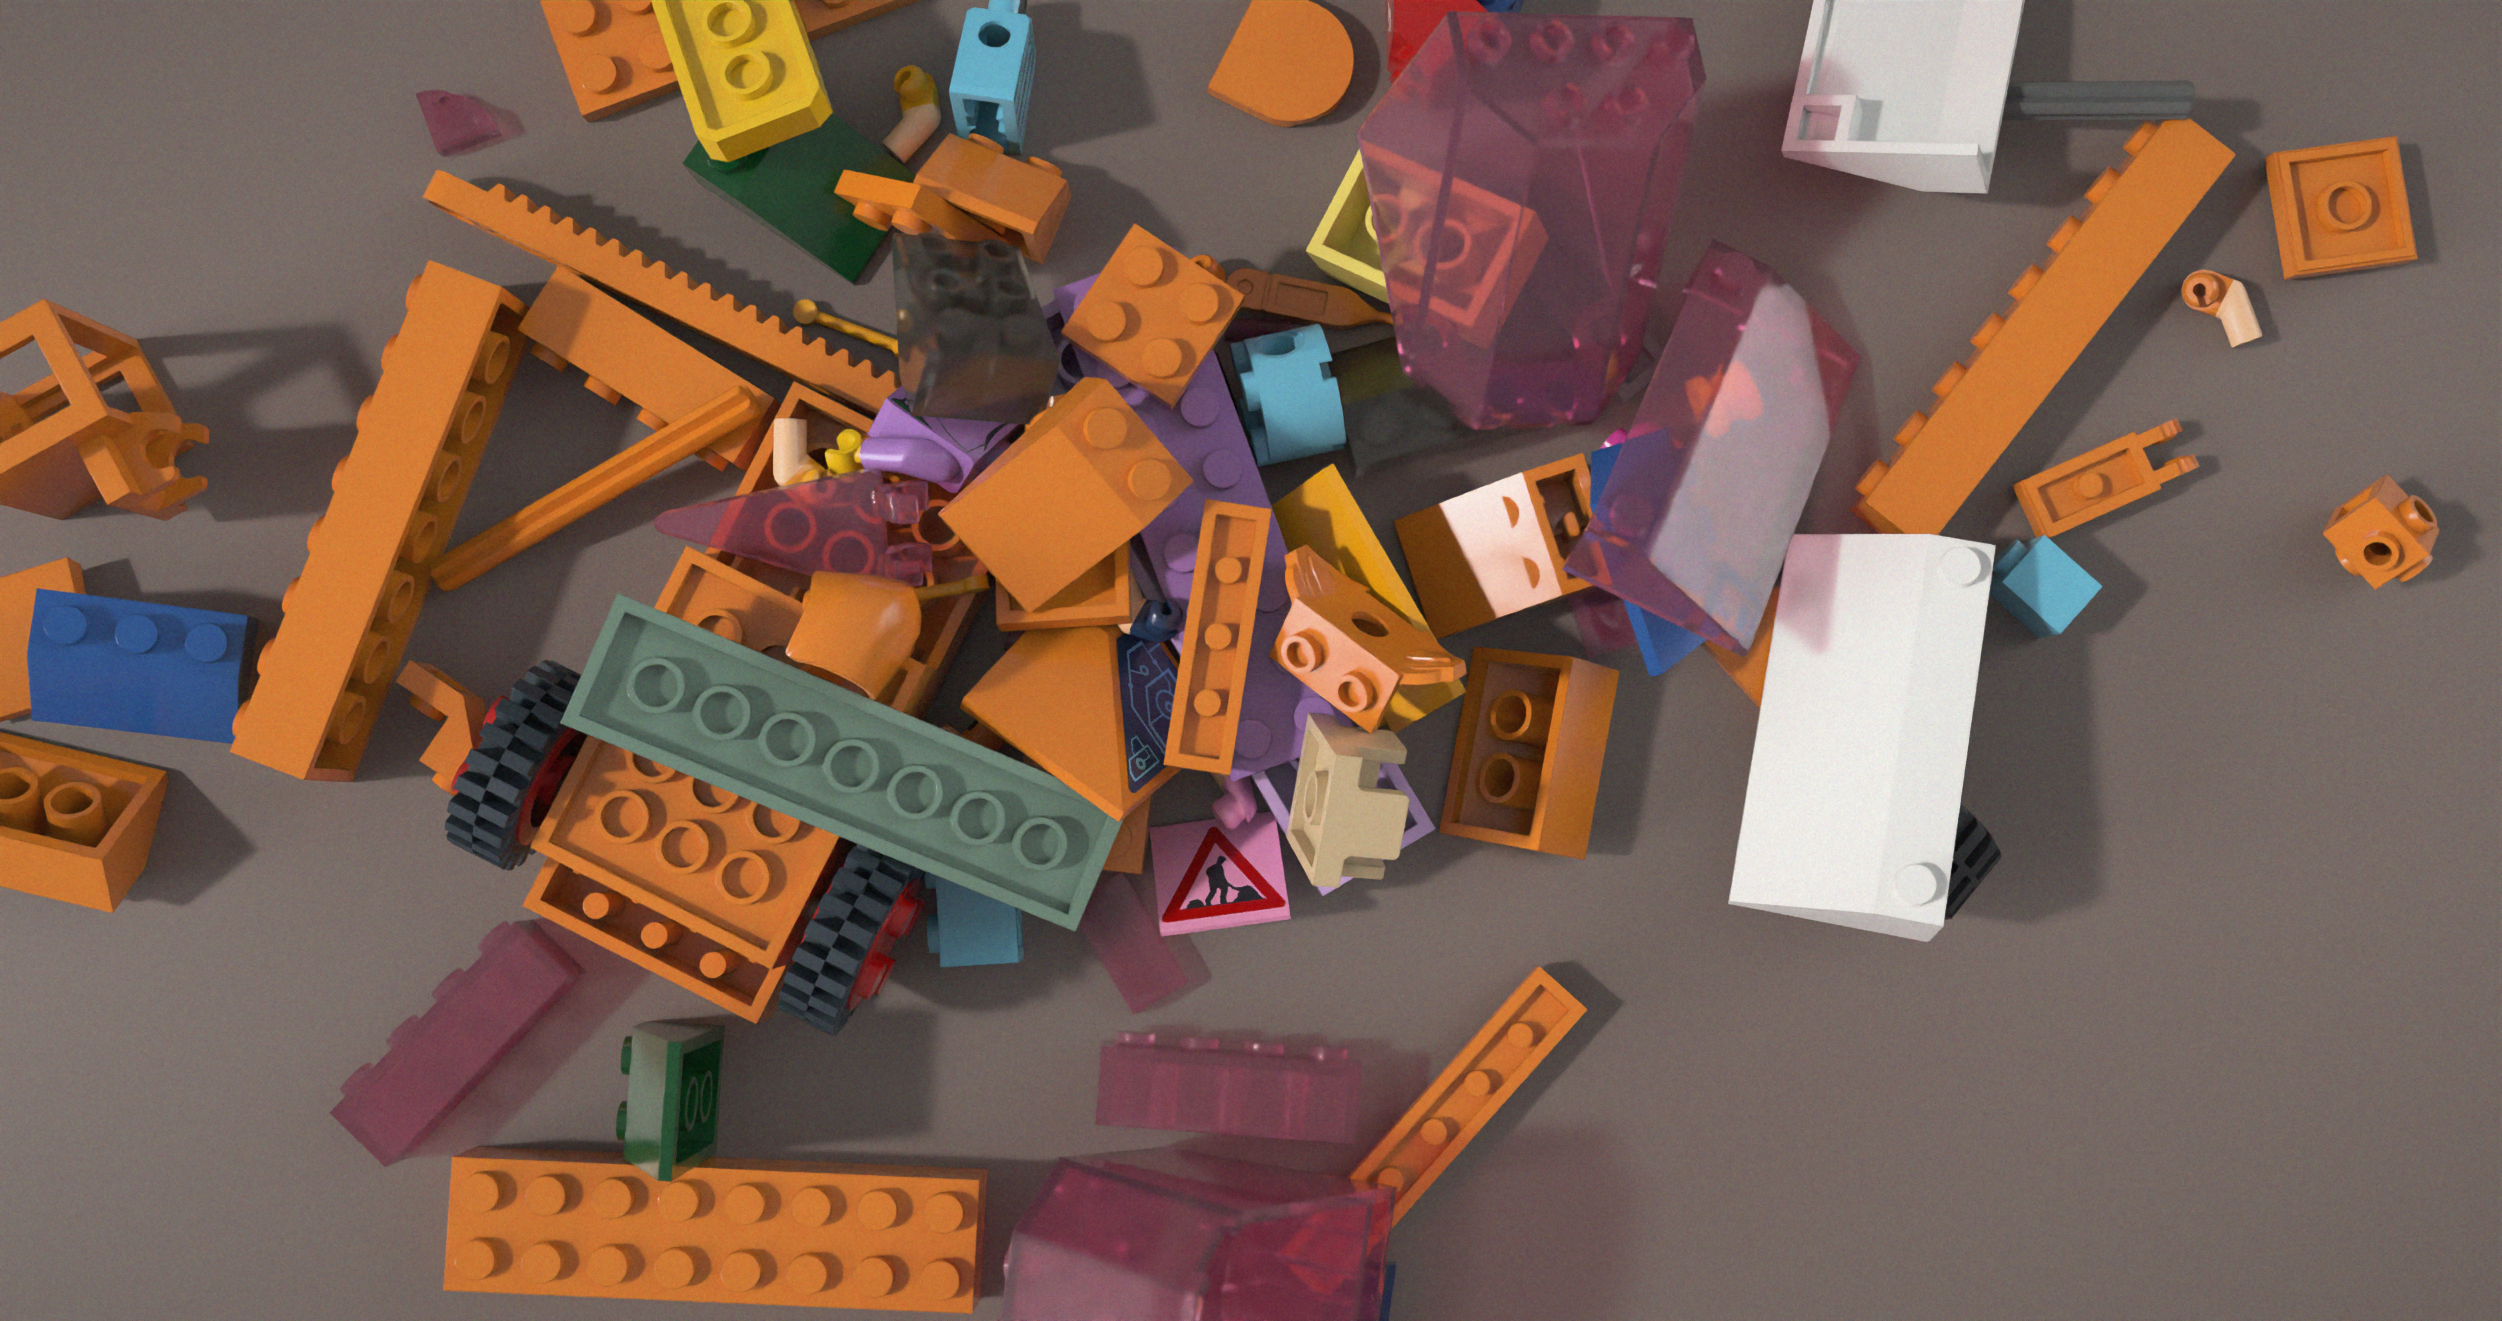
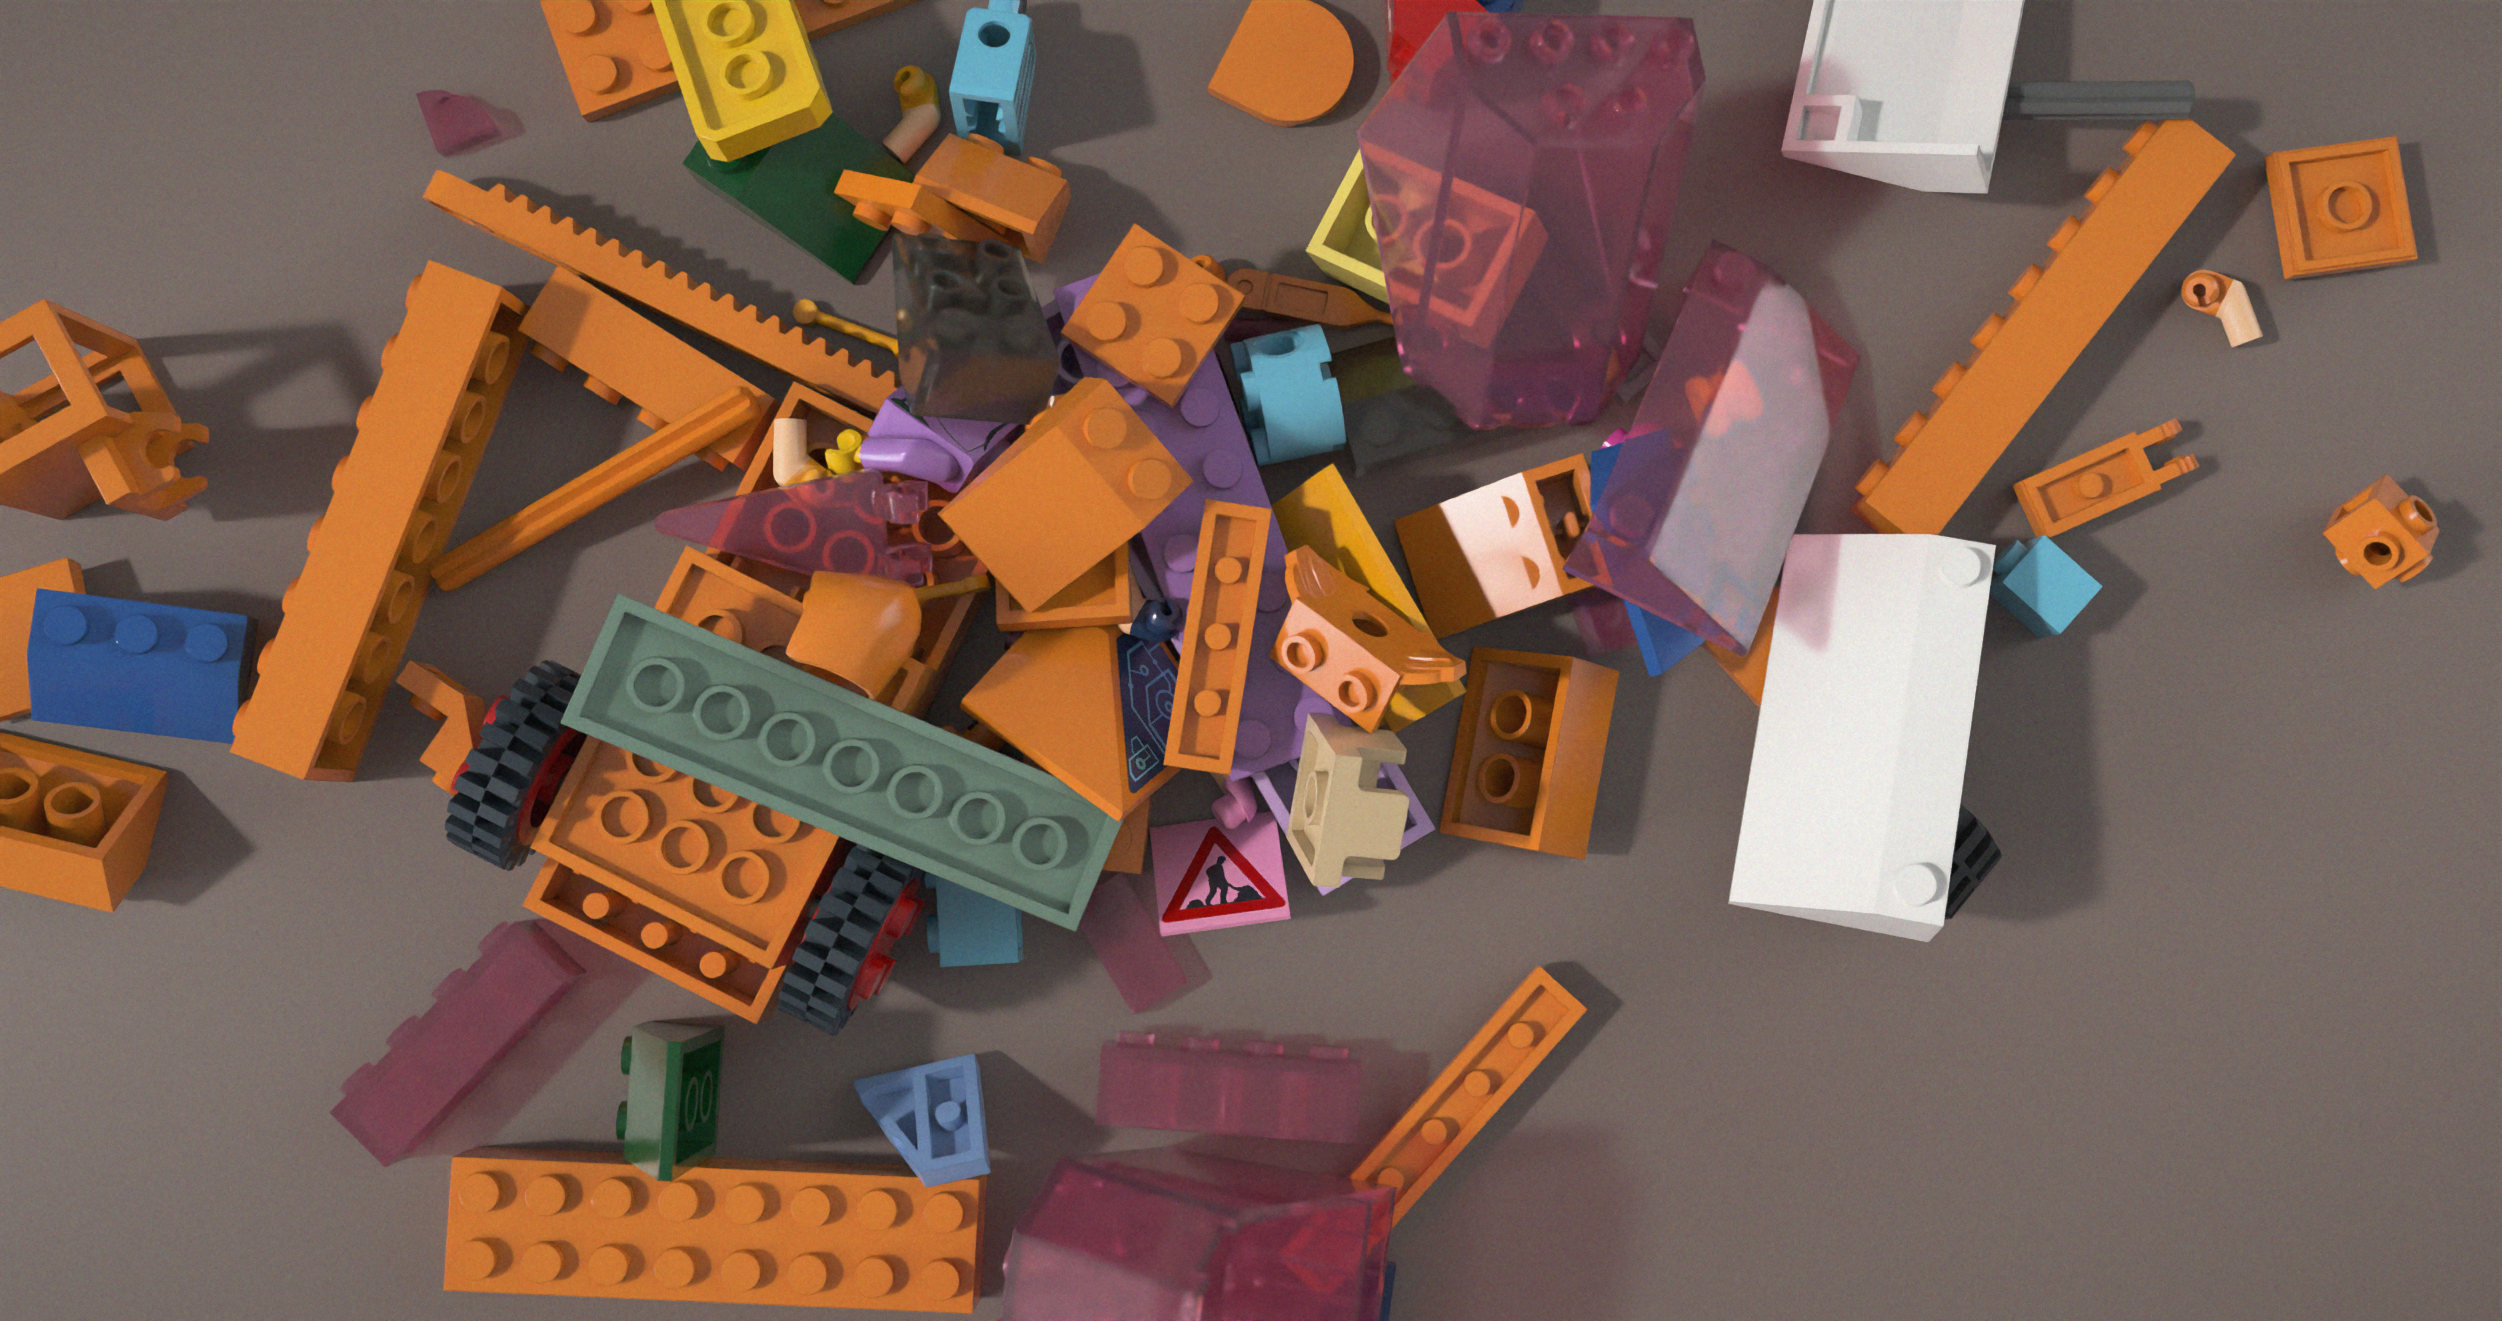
(932, 1117): none -> medium blue wing

